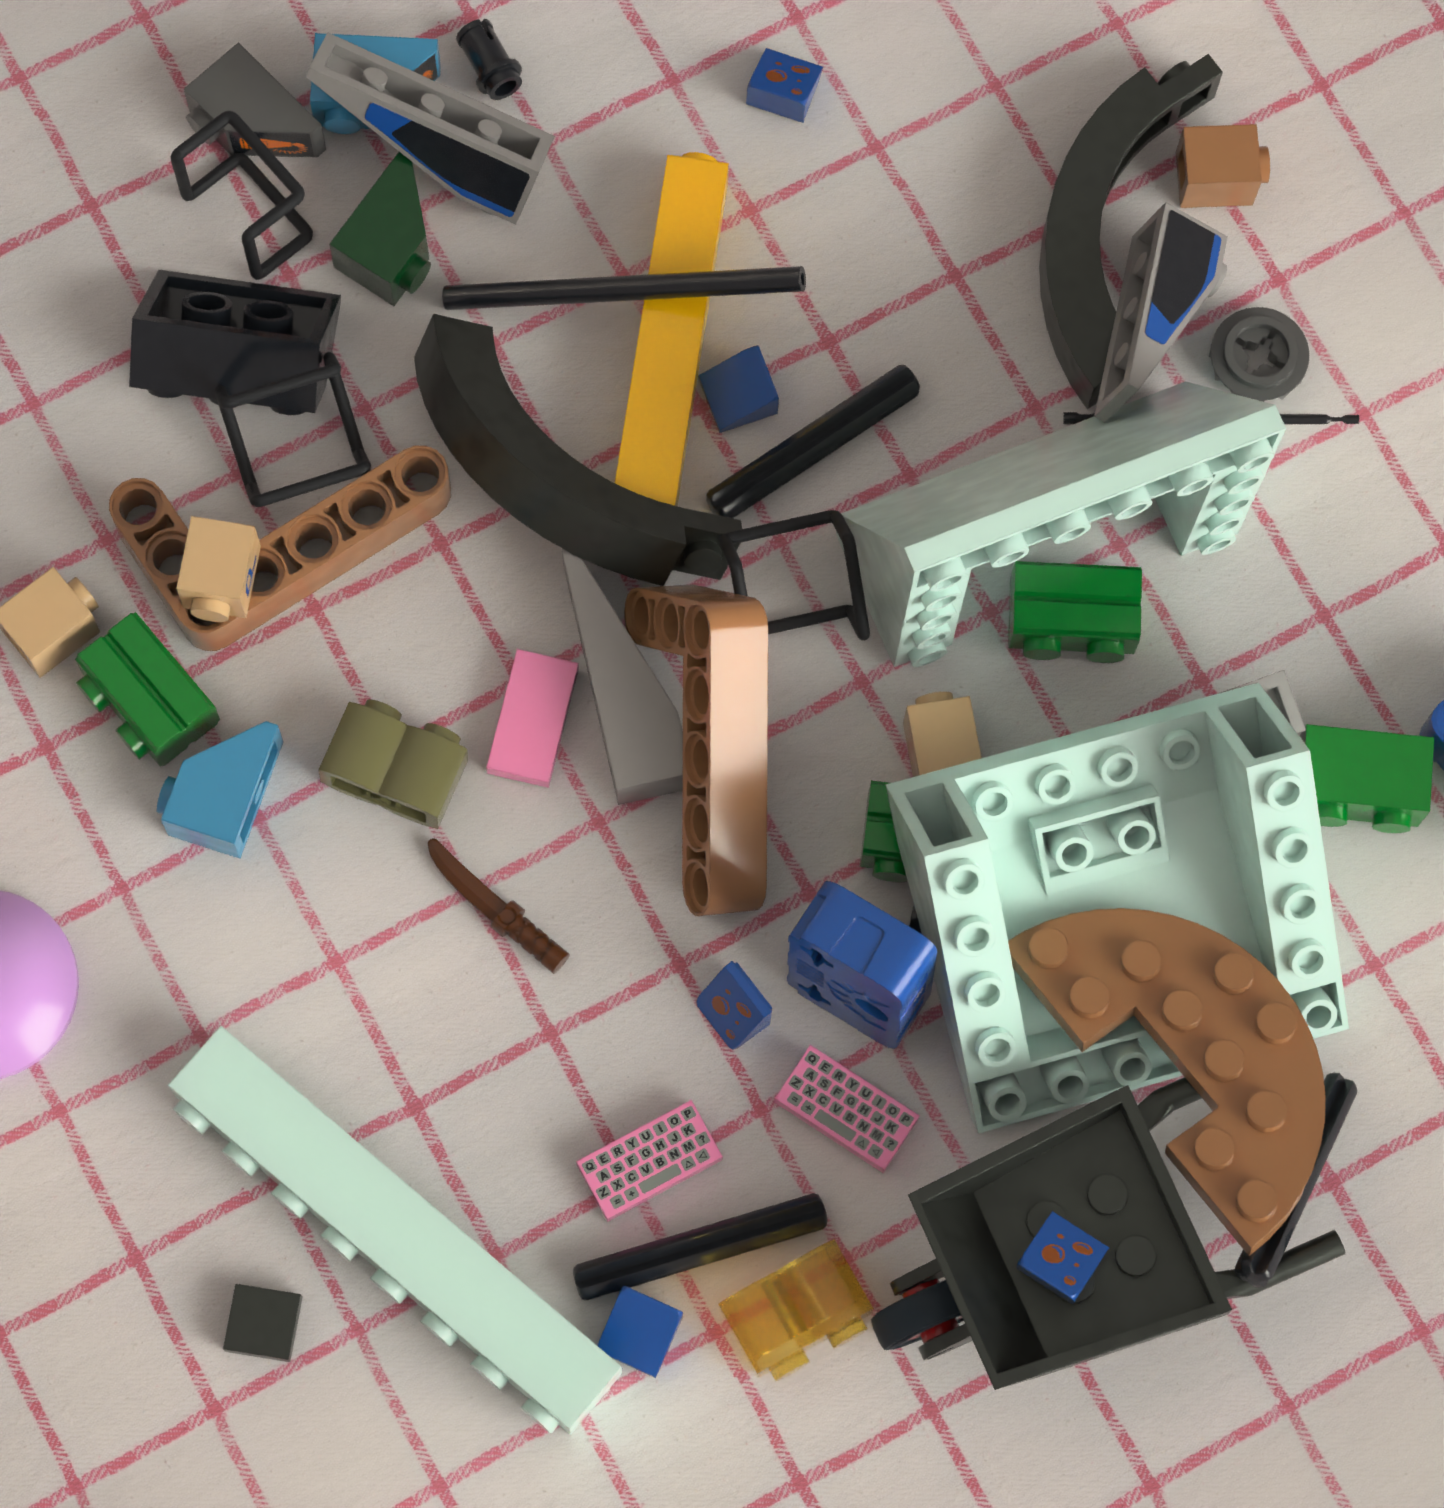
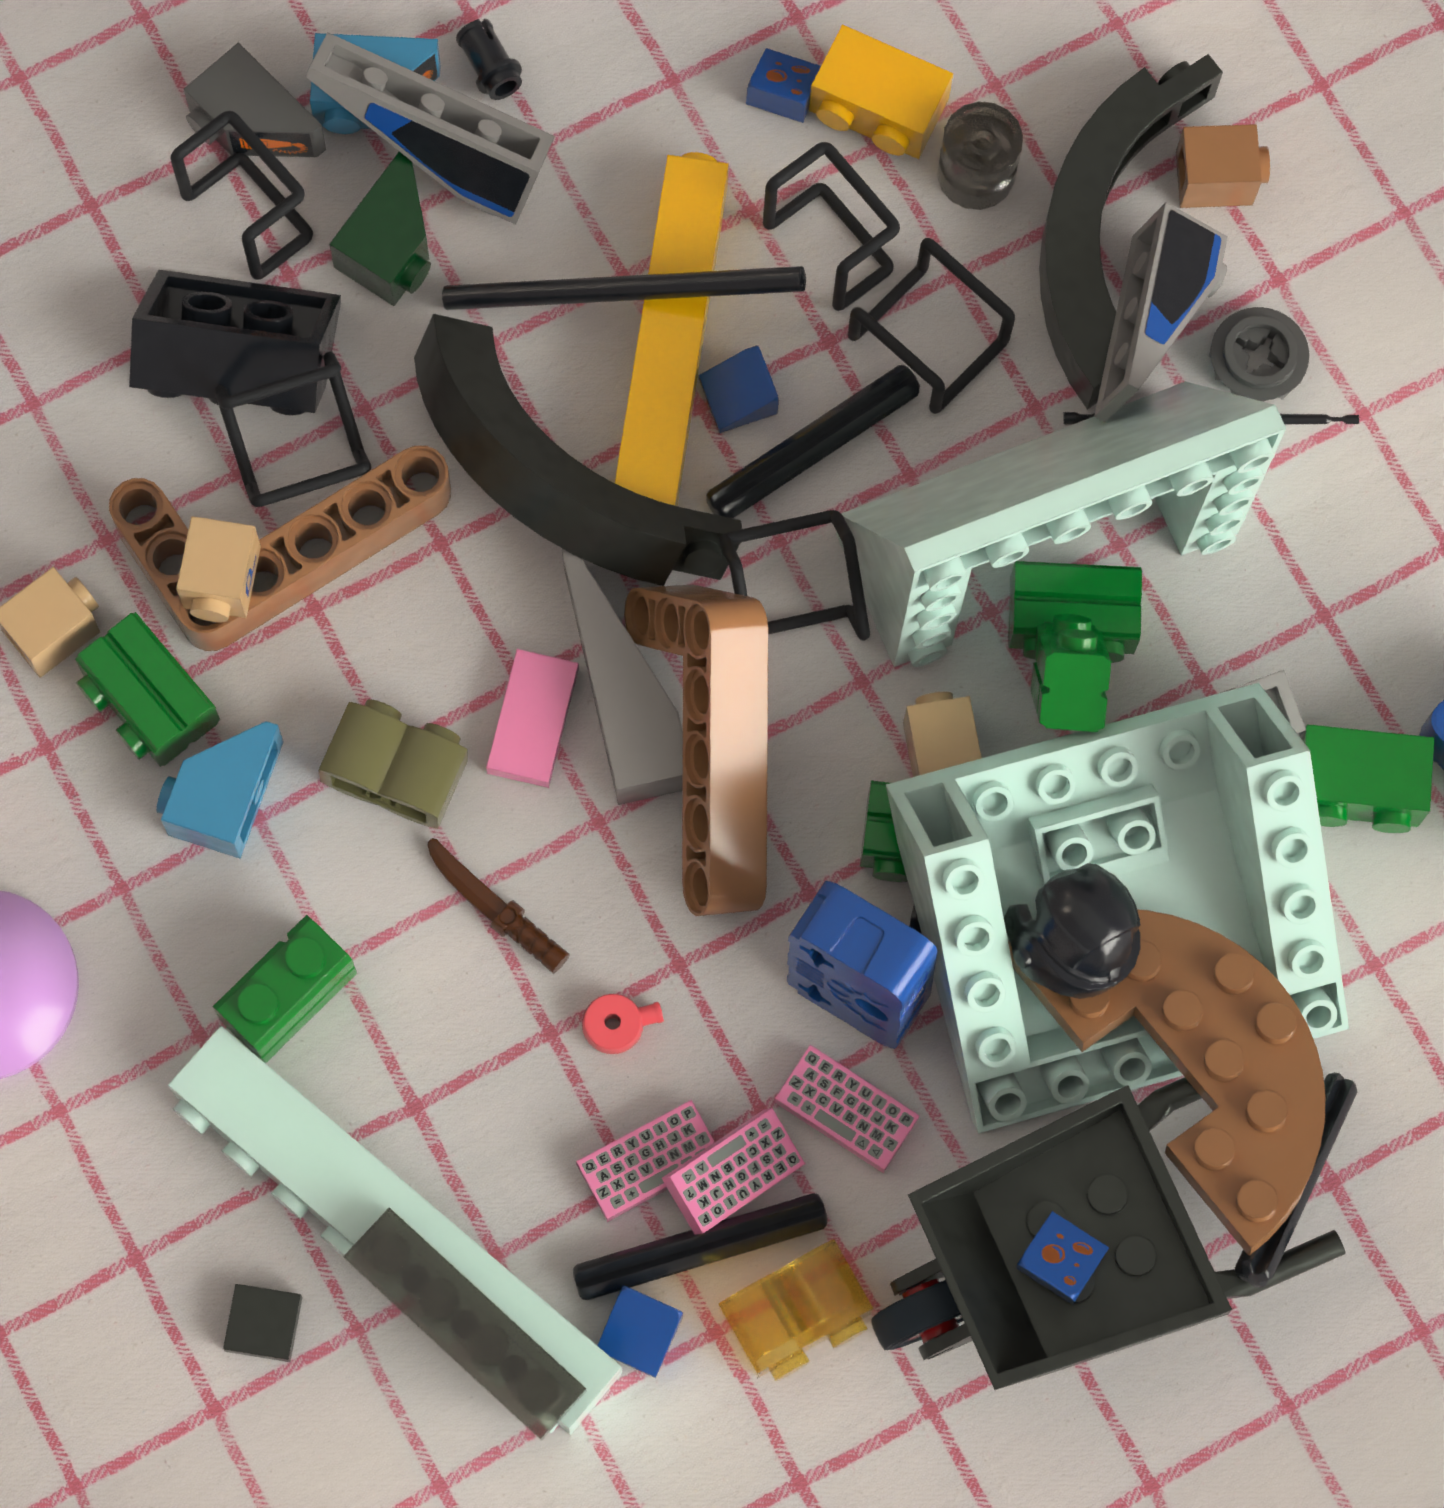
(285, 989): none -> green brick
(465, 1324): none -> clear smoke plate
(627, 1013): none -> coral piece
(733, 1171): none -> tile
(734, 1006): blue slope -> none
(861, 322): none -> black piece
(871, 245): none -> black piece
(879, 93): none -> yellow brick
(979, 155): none -> clear smoke wheel
(1070, 674): none -> green brick
(1081, 934): none -> black helmet

